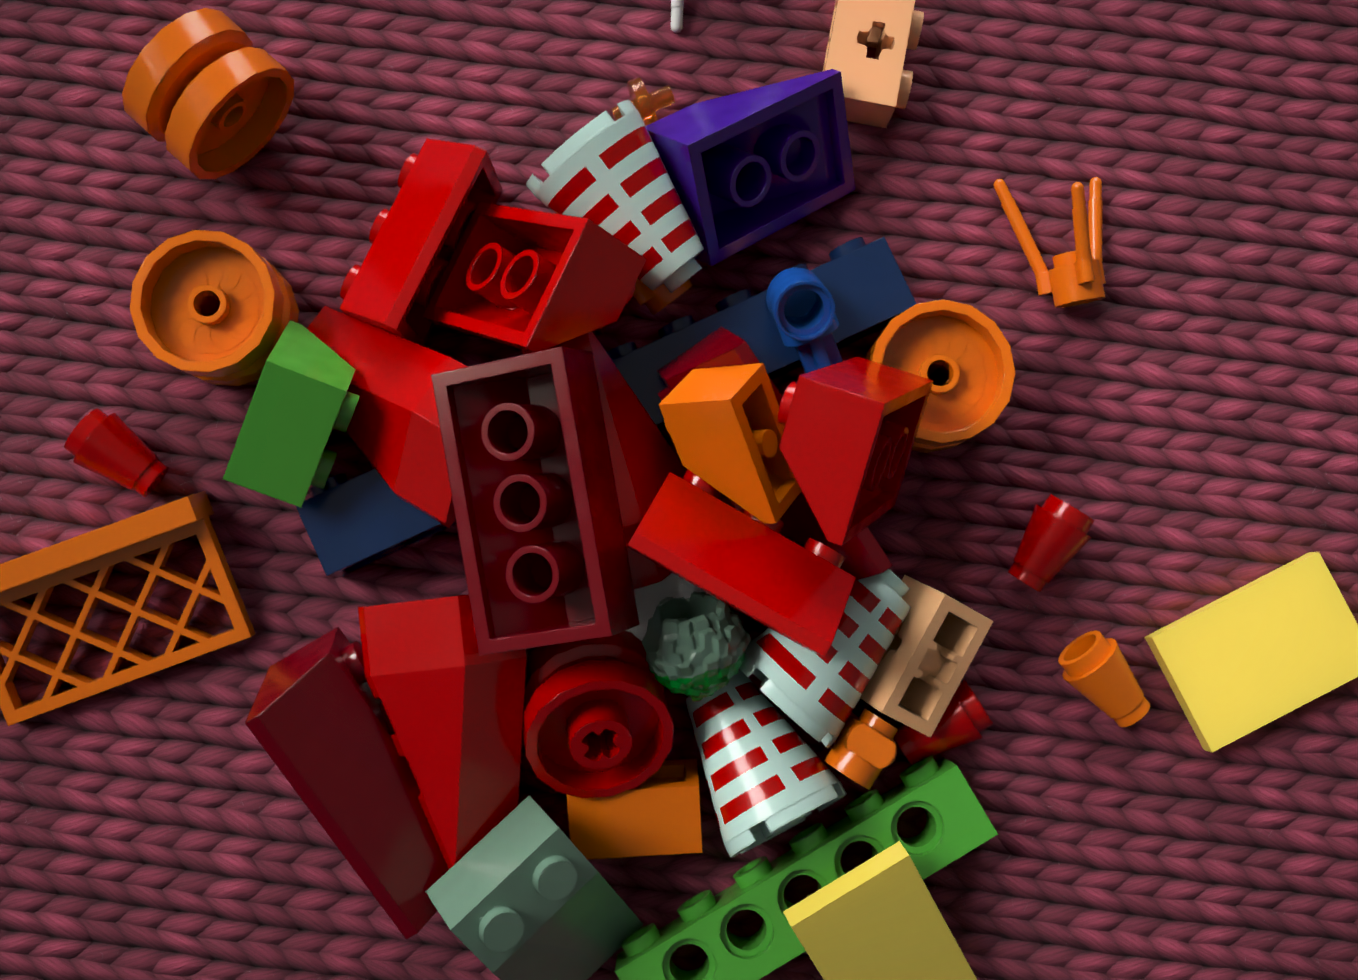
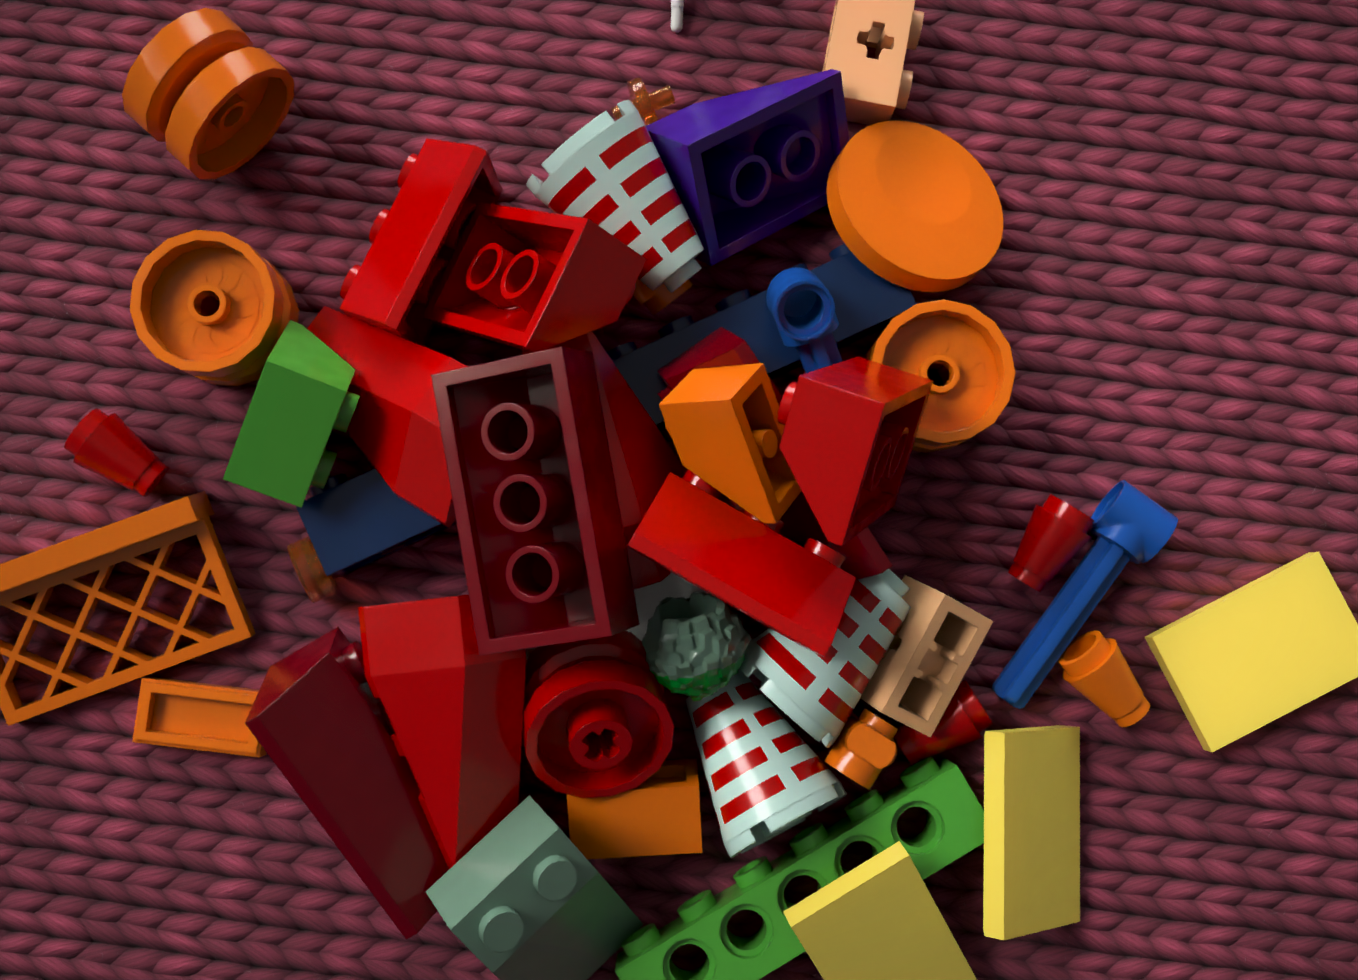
(196, 716): none -> orange tile
(310, 570): none -> clear orange tile
(914, 206): none -> orange piece
(1031, 830): none -> light yellow tile
(1076, 274): orange plant -> none
(1125, 530): none -> blue axle

